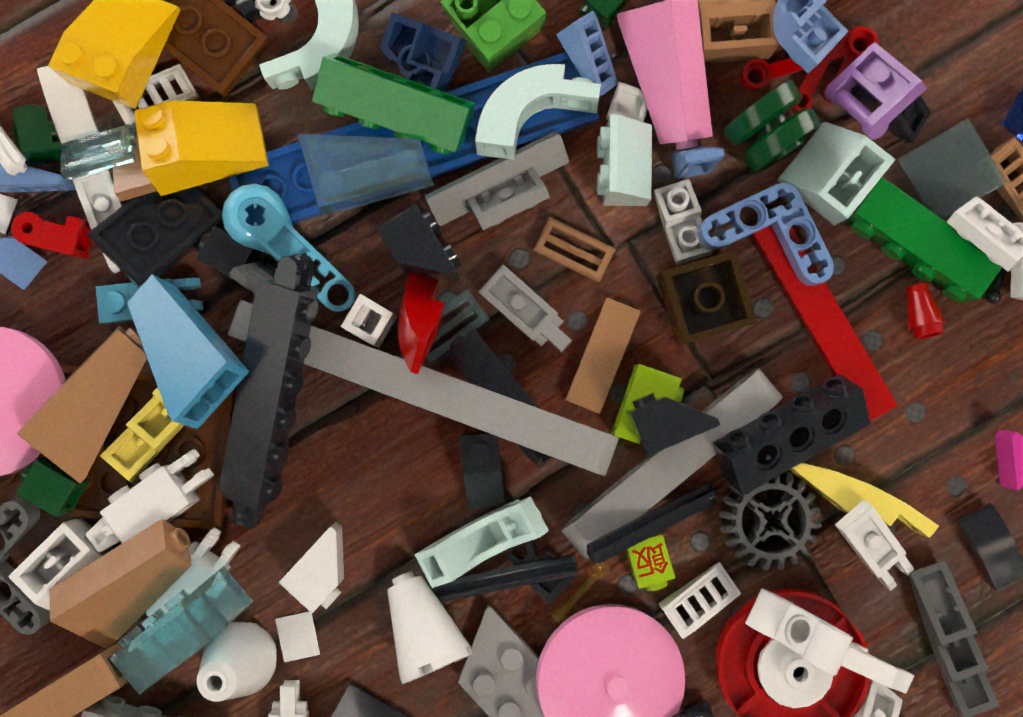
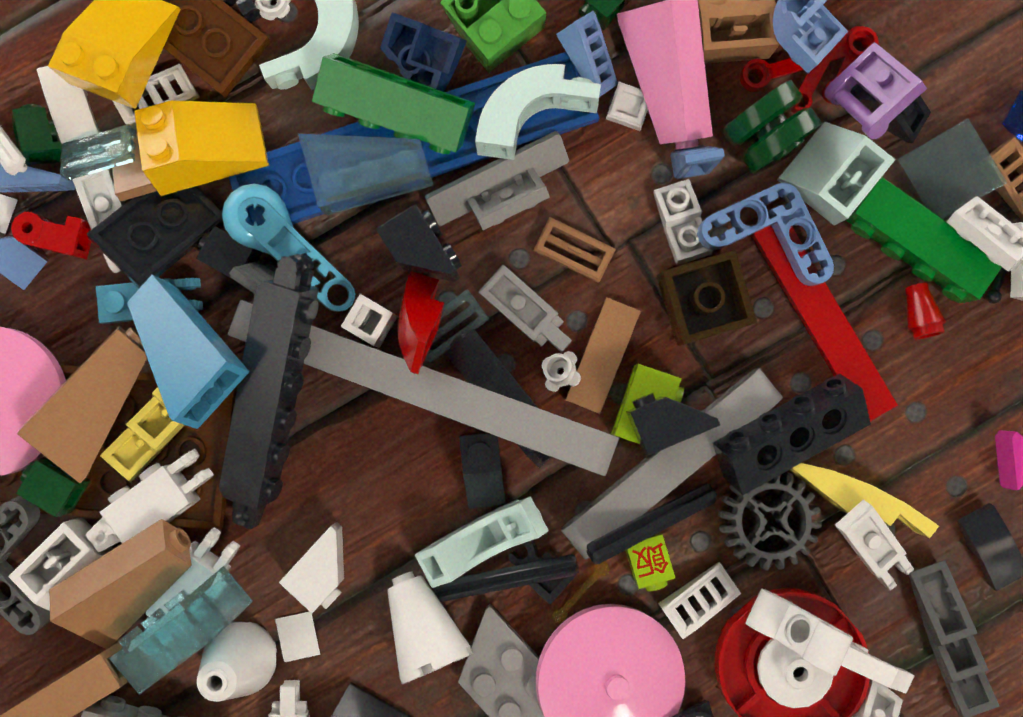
(553, 364): none -> white plate
(627, 162): light aqua slope -> none

